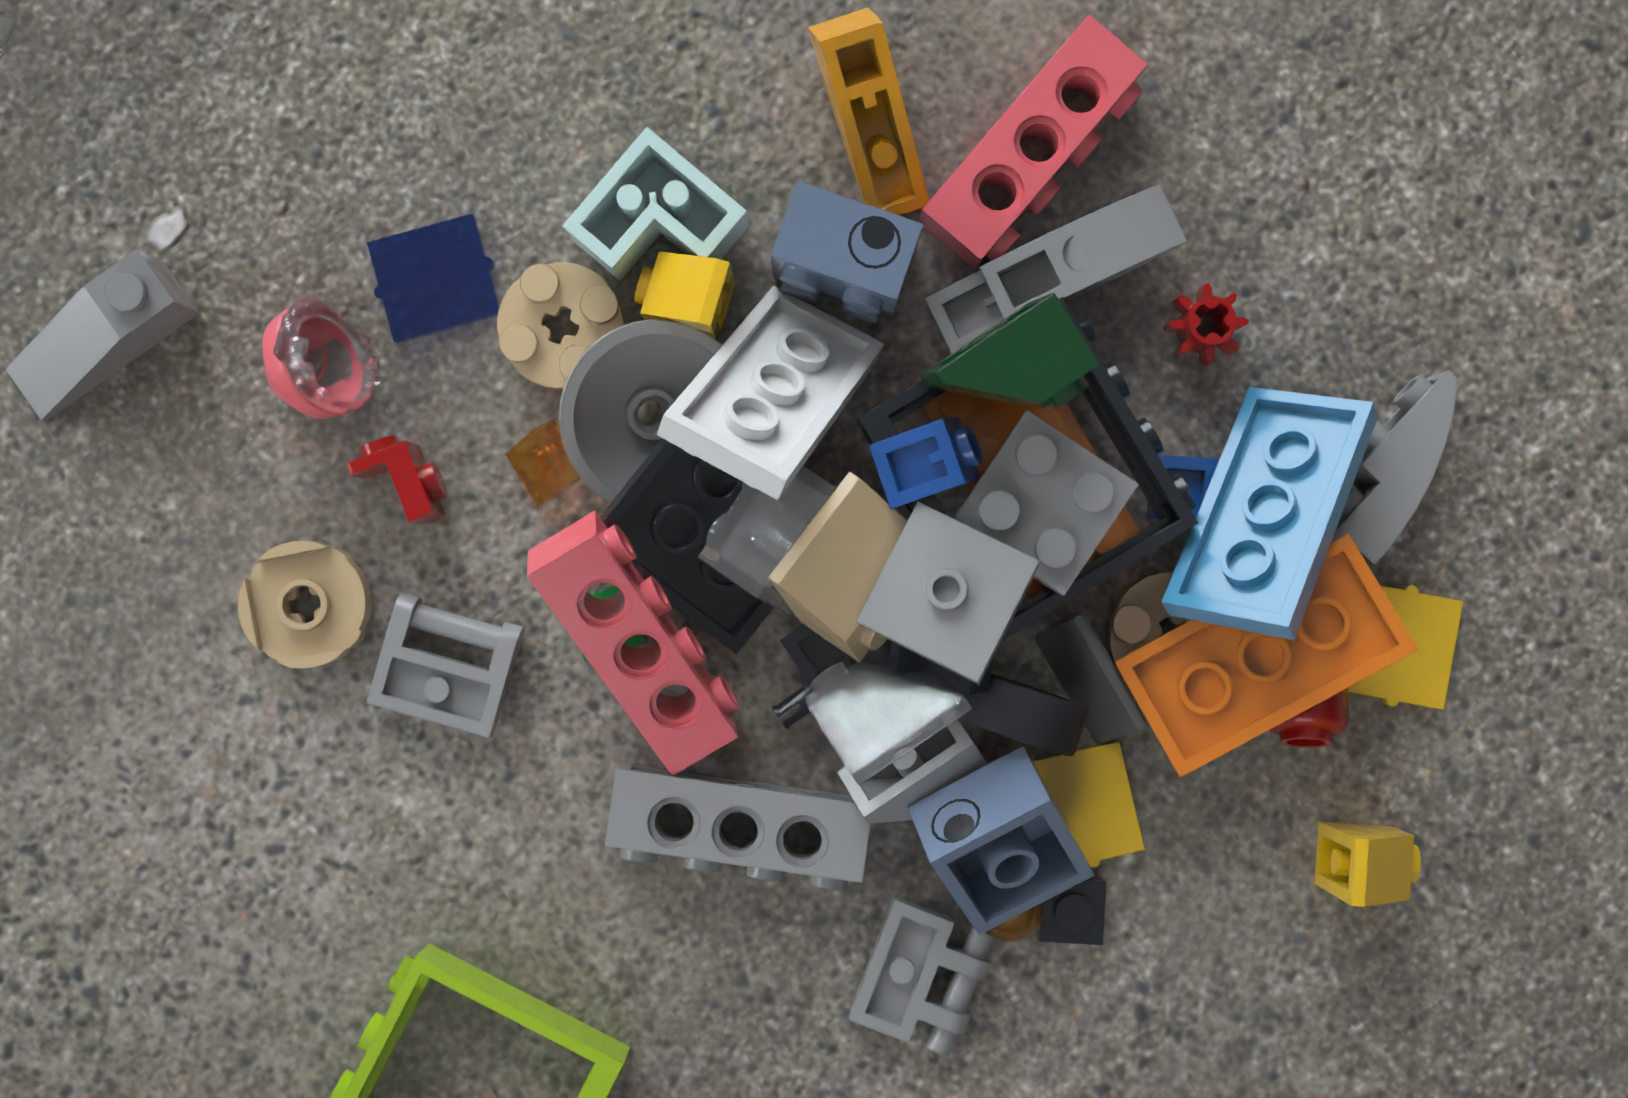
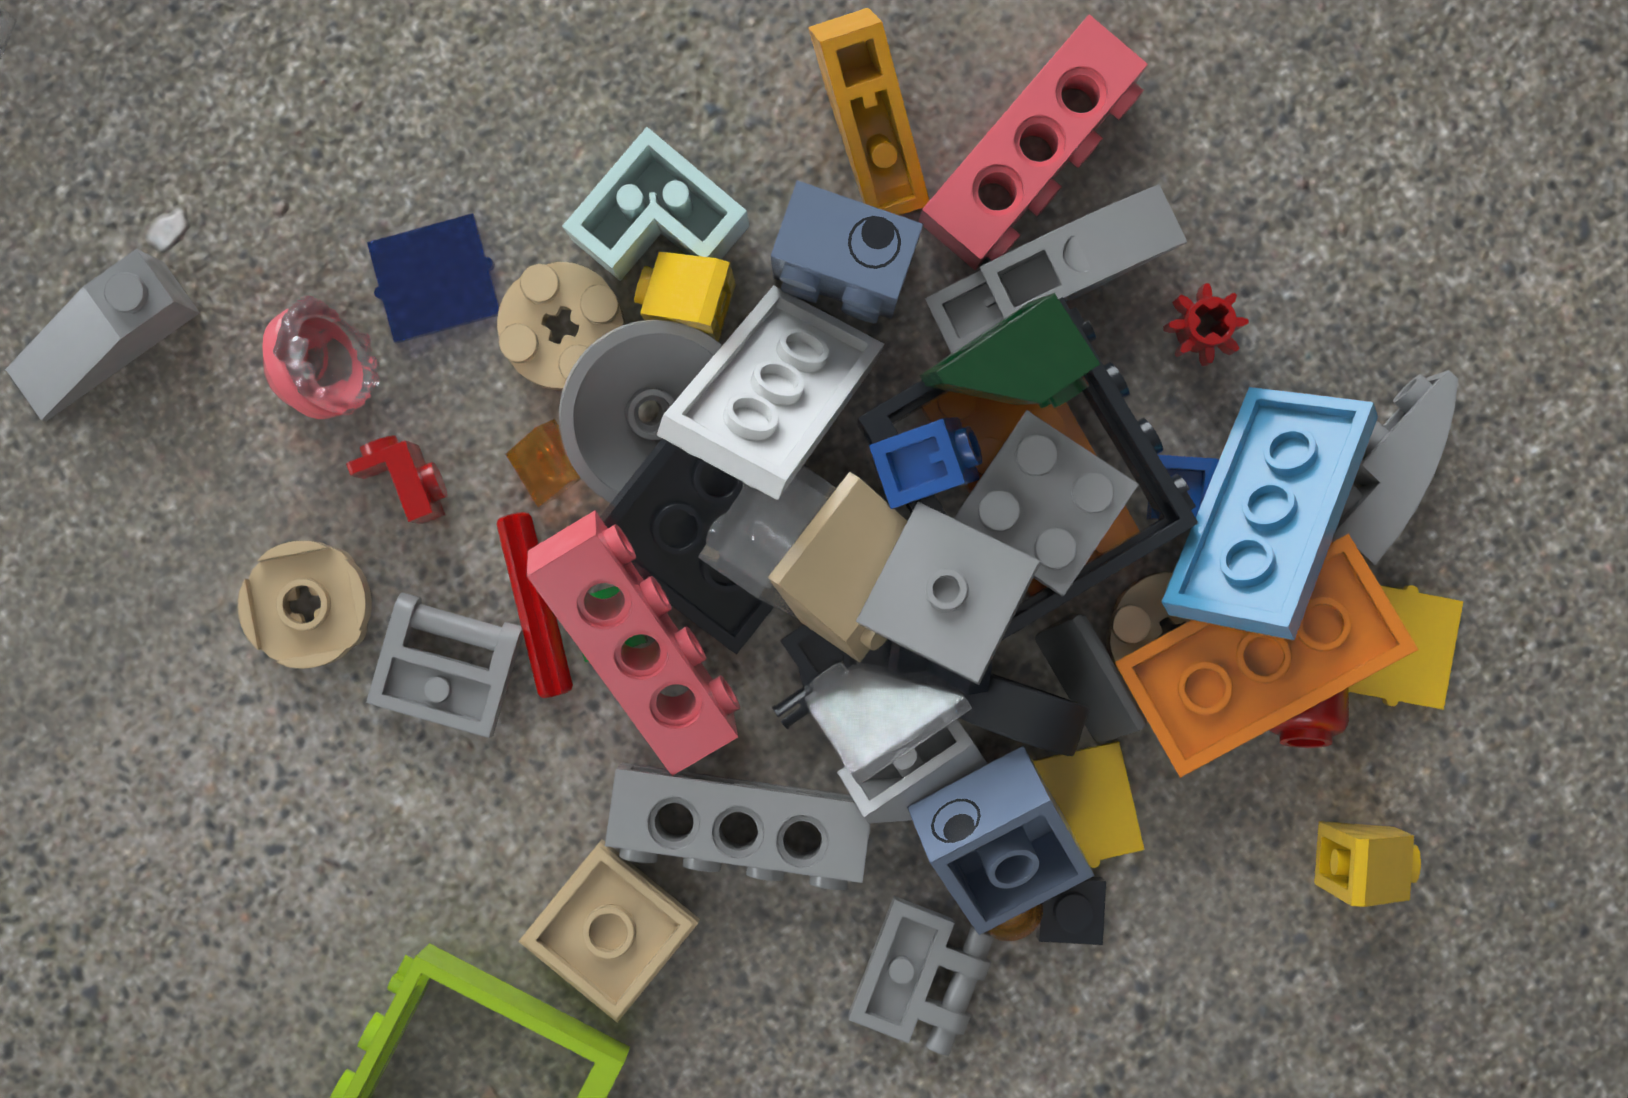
(536, 618): none -> red axle
(609, 931): none -> tan plate

